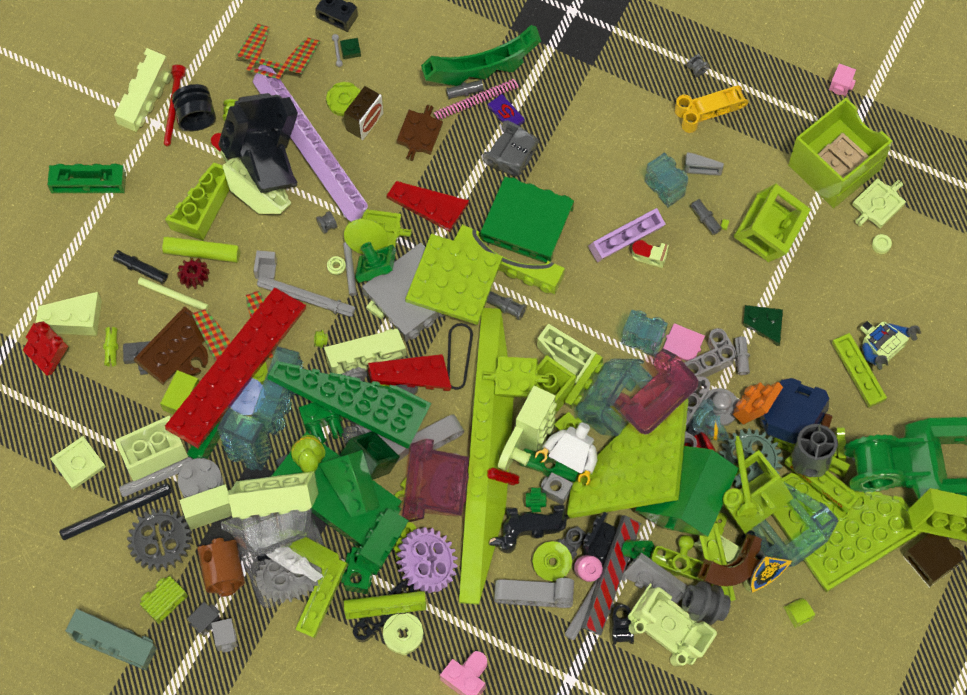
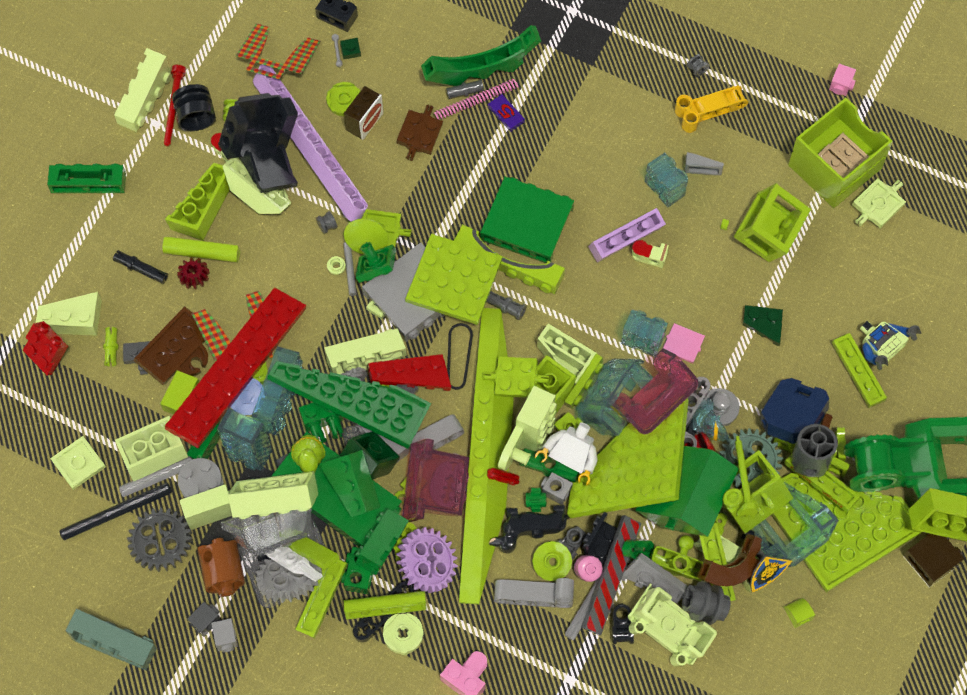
(163, 599): lime brick -> none
(173, 294): yellowish green bar -> none
(265, 264): light grey panel -> none
(306, 296): light grey axle -> none
(320, 339): lime plate -> none
(431, 205): red wing -> none
(511, 150): dark grey piece -> none
(706, 217): dark grey pin -> none
(714, 356): light grey beam -> none
(742, 355): light grey axle -> none
(756, 401): orange plate -> none
(881, 244): yellowish green tile -> none

